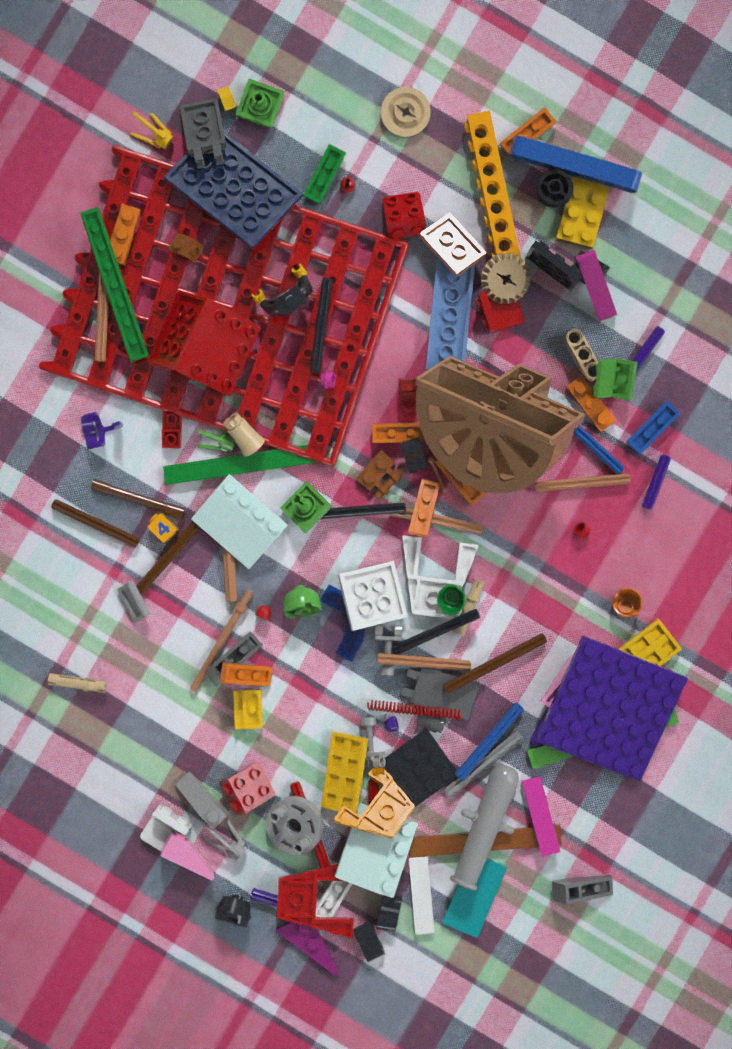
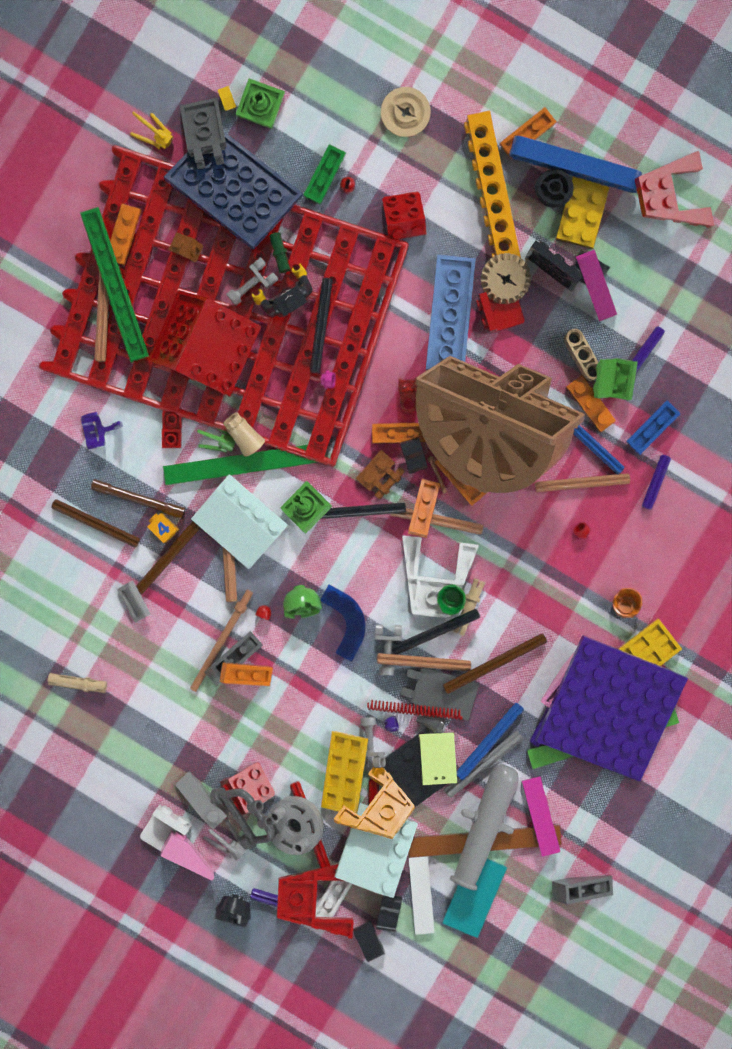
(235, 296): none -> light grey bar
(248, 709): yellow plate -> none
(248, 840): none -> dark grey bar
(279, 252): none -> dark green pin
(310, 942): magenta wing -> none
(372, 595): white plate -> none
(438, 758): none -> yellowish green container
(453, 245): plate -> none
(658, 194): none -> wing

